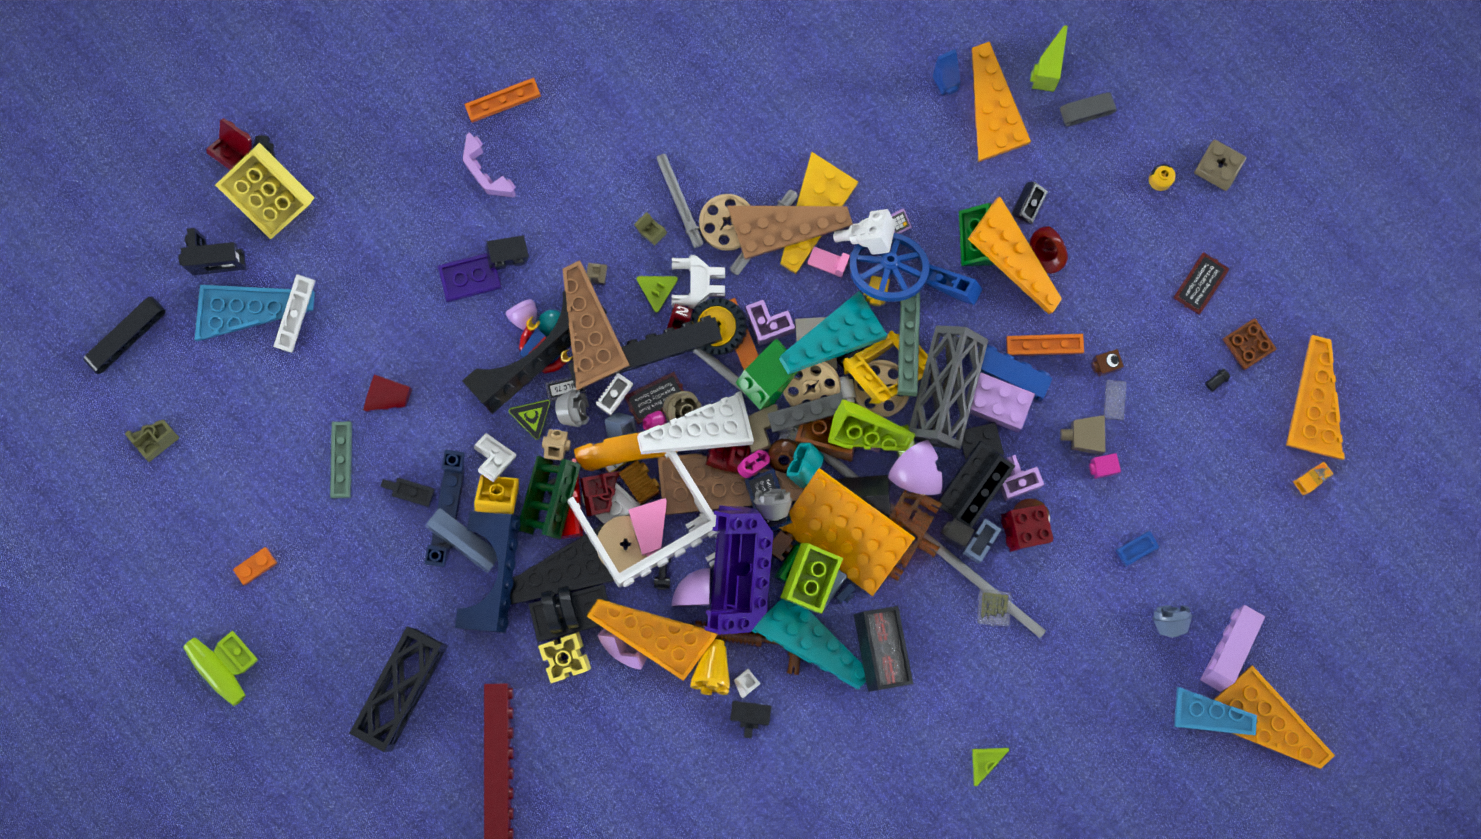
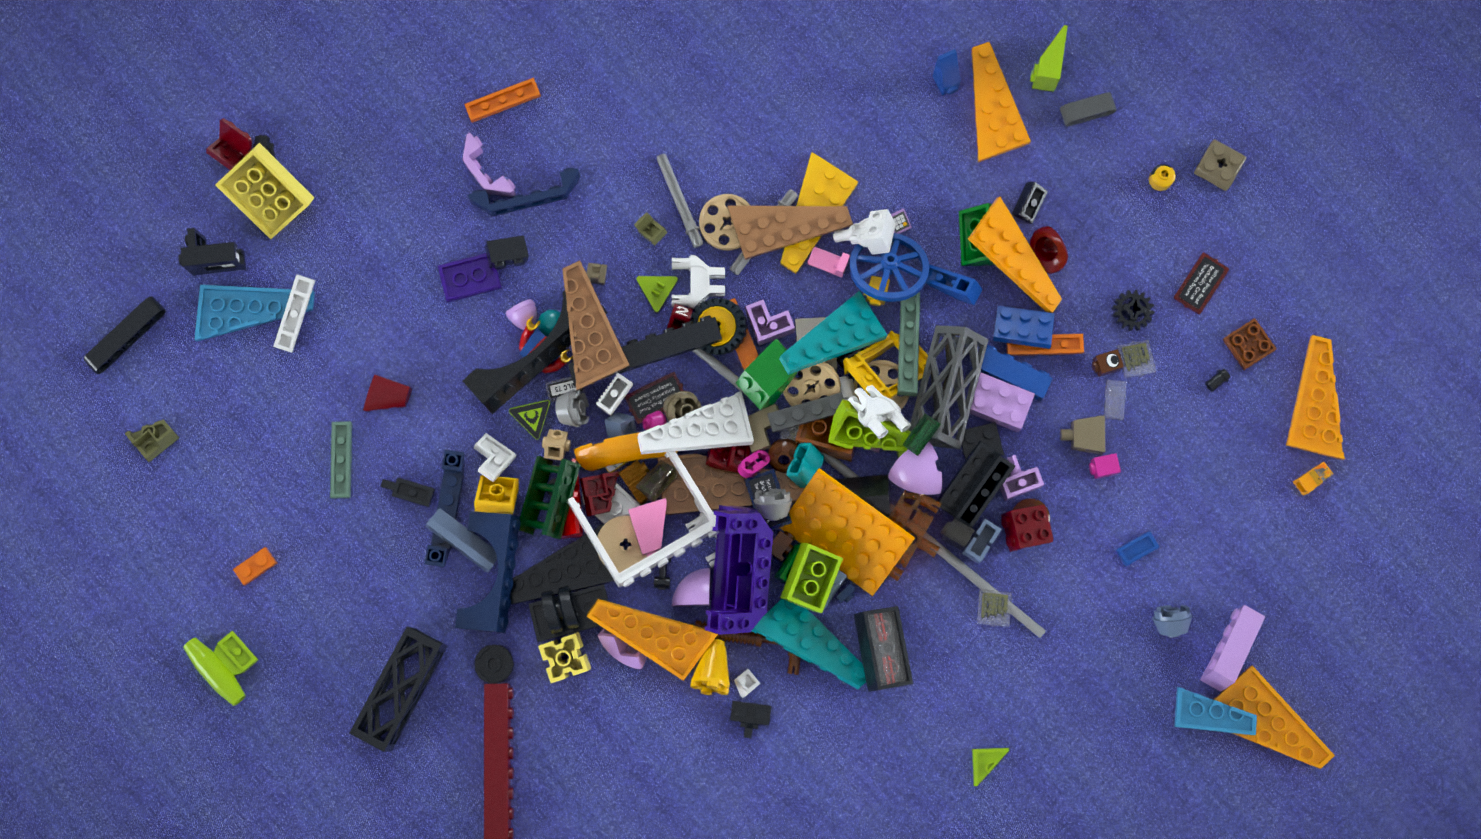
(494, 664): none -> black tile
(519, 202): none -> dark blue slope
(657, 480): none -> clear smoke slope
(876, 409): none -> white connector
(921, 434): none -> clear green tile
(1023, 327): none -> blue plate
(1136, 359): none -> piece
(1140, 310): none -> black gear

